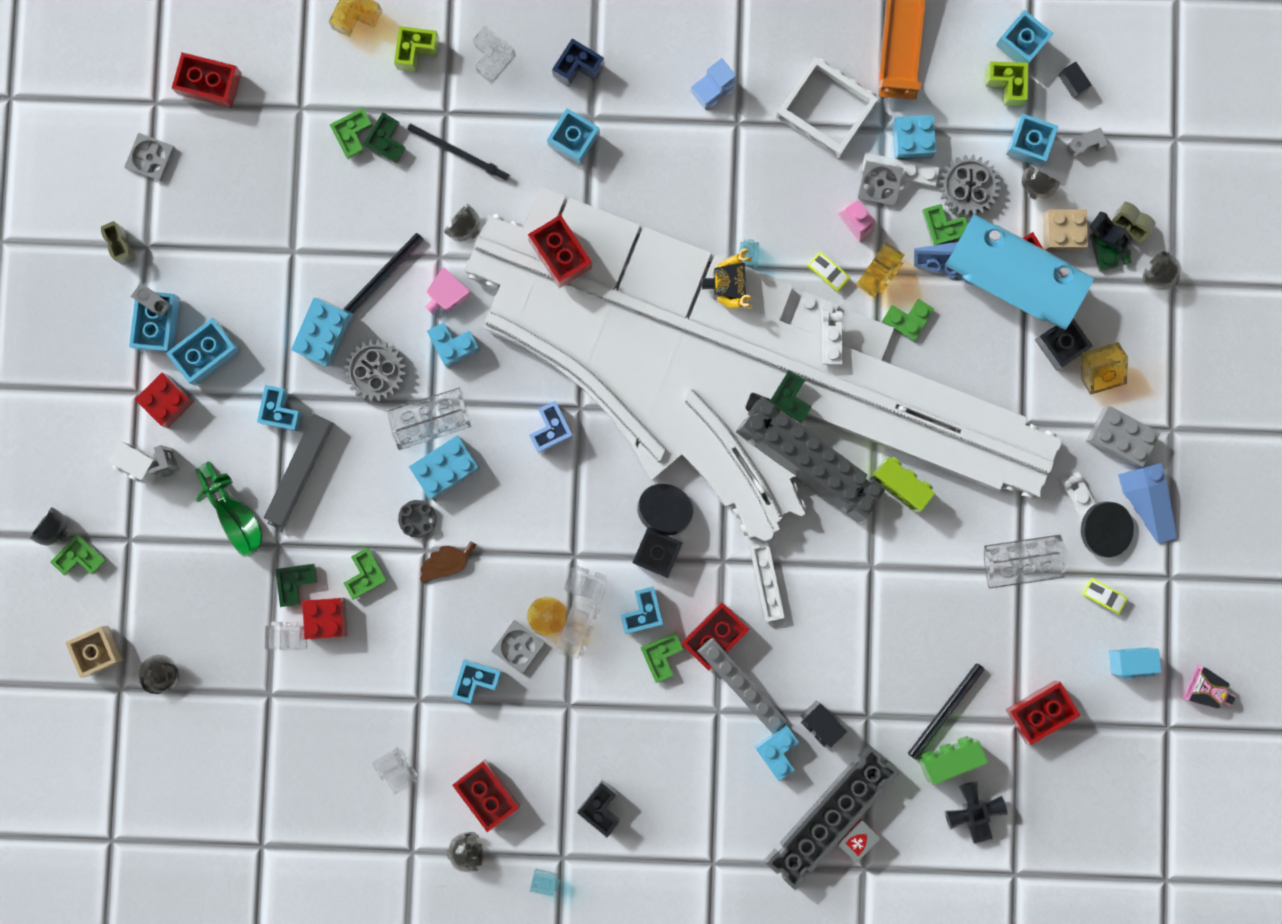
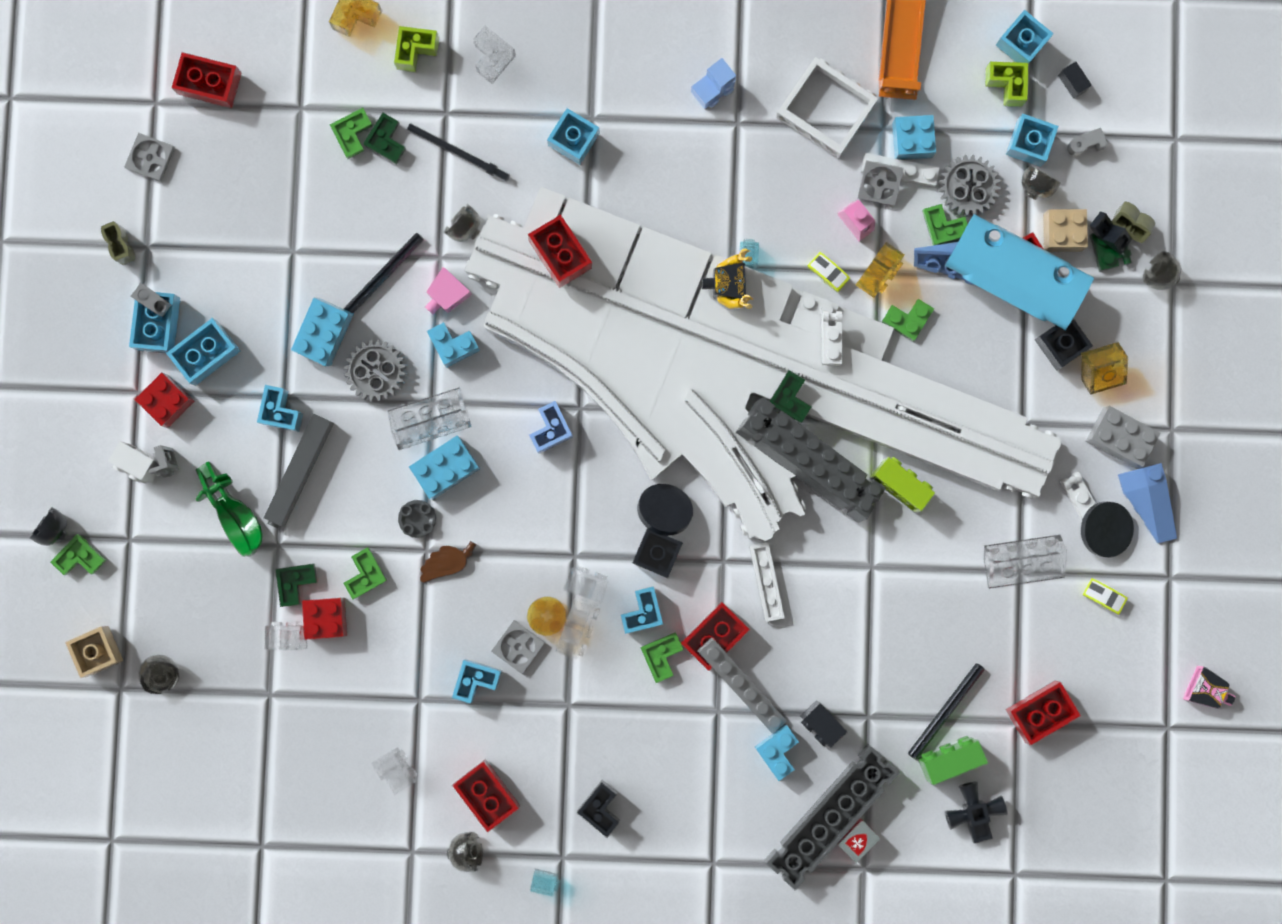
(577, 58): dark blue brick -> none
(1135, 661): medium azure brick -> none

